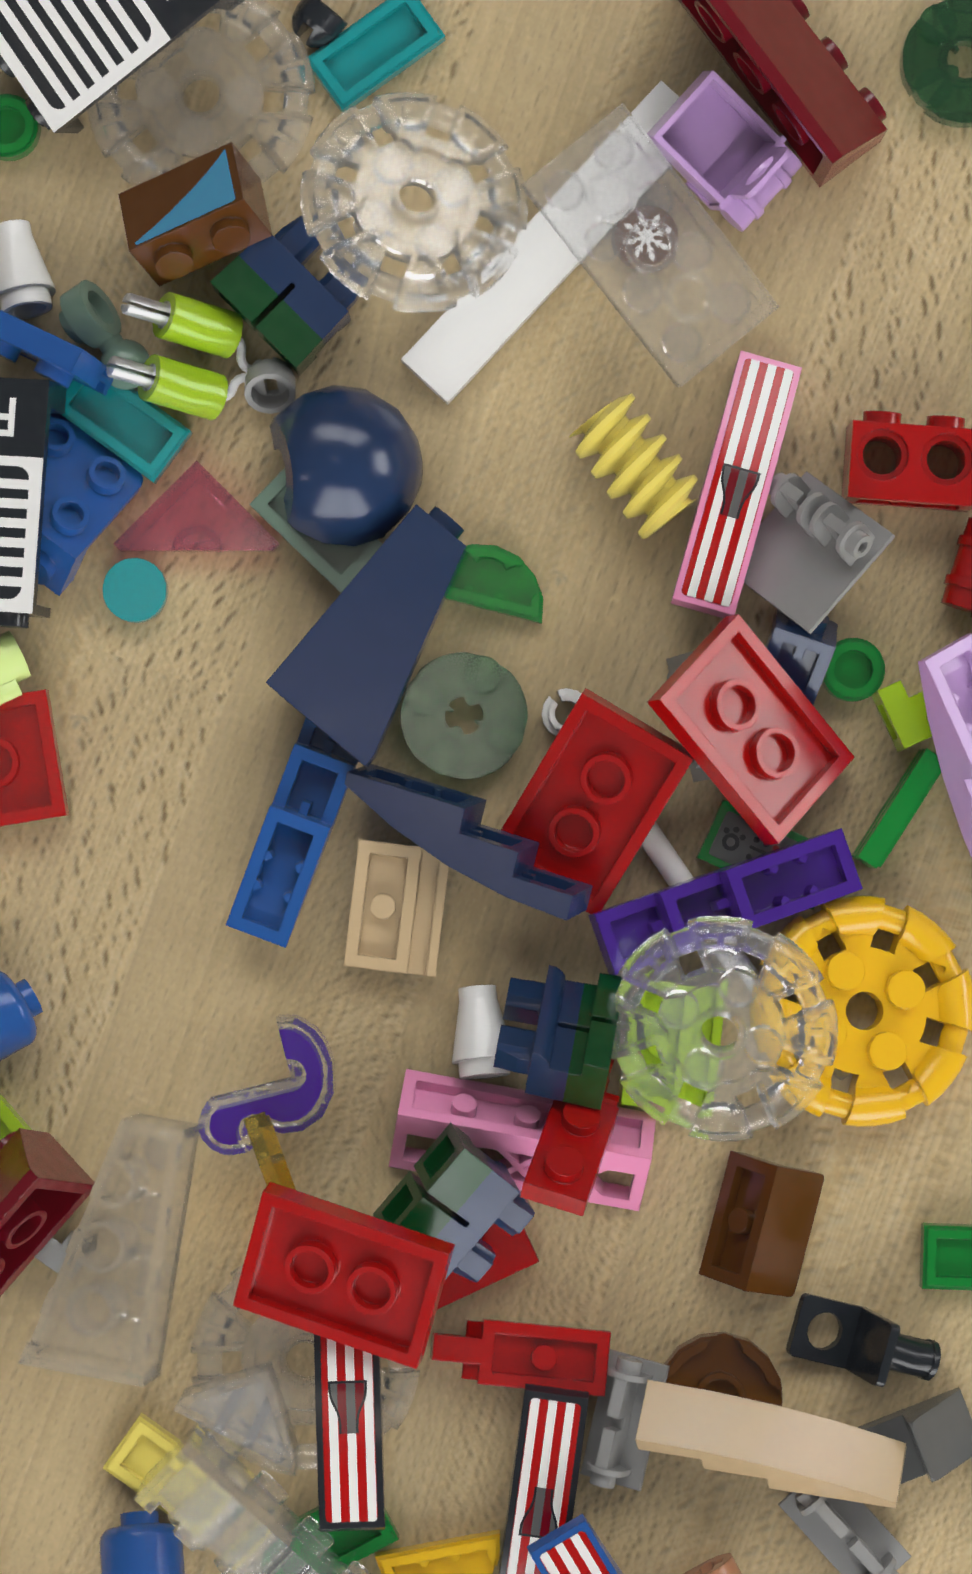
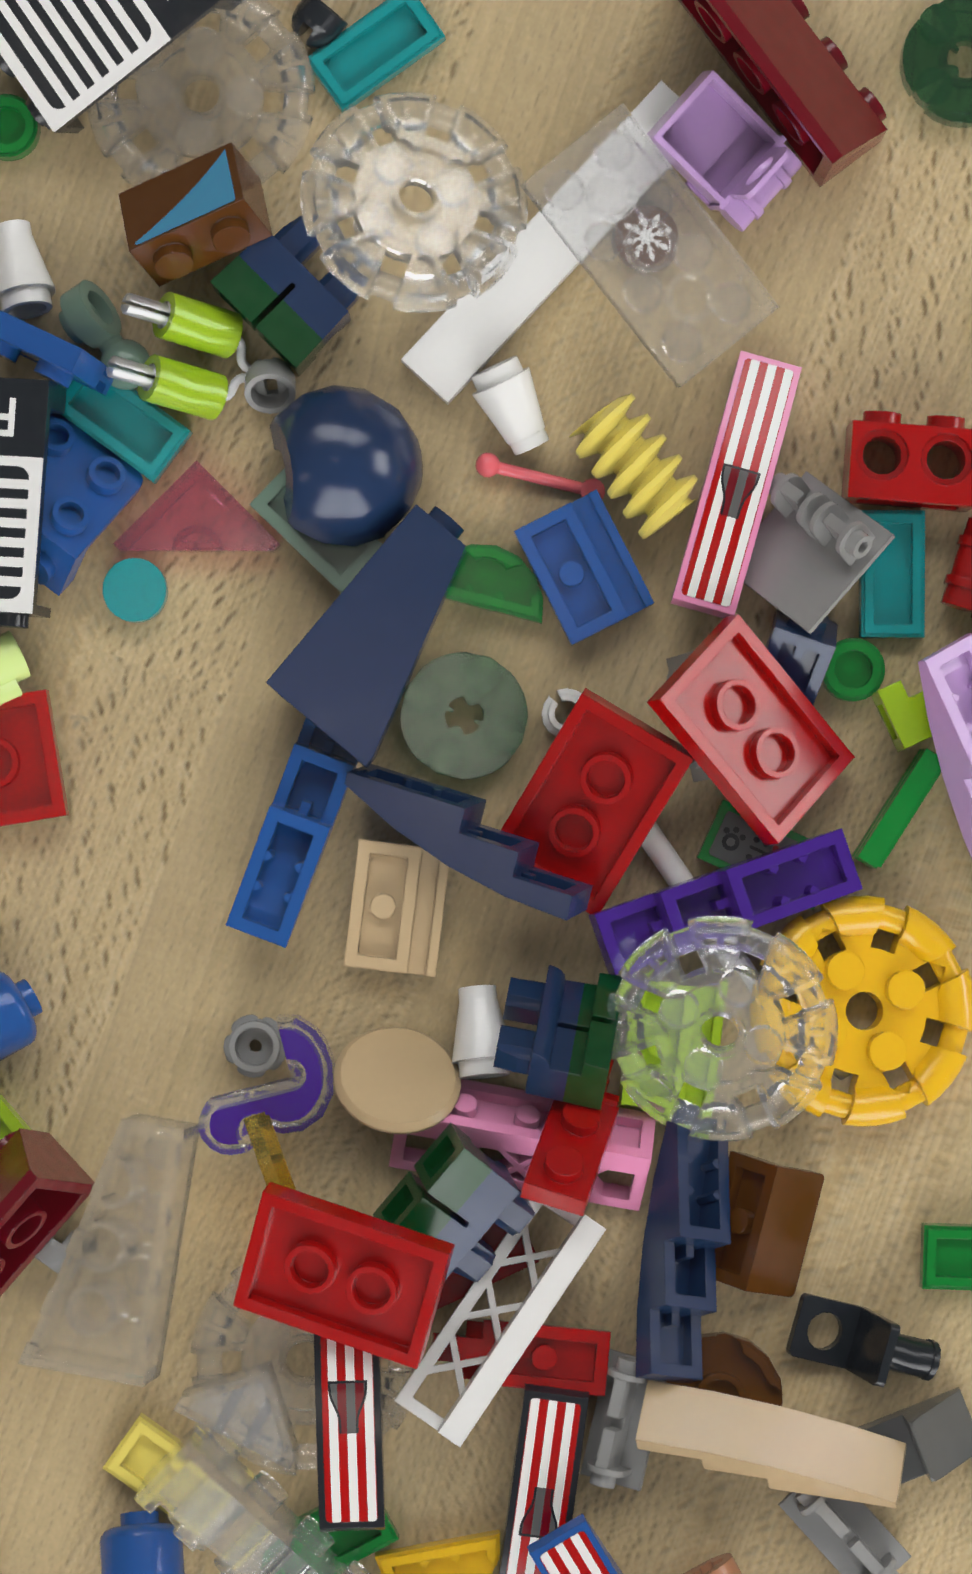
(238, 1050): none -> light grey plate
(396, 1080): none -> tan piece
(489, 465): none -> coral hinge
(511, 404): none -> white cone
(515, 1337): none -> white fence
(584, 567): none -> blue plate
(678, 1262): none -> dark blue slope
(895, 582): none -> teal tile

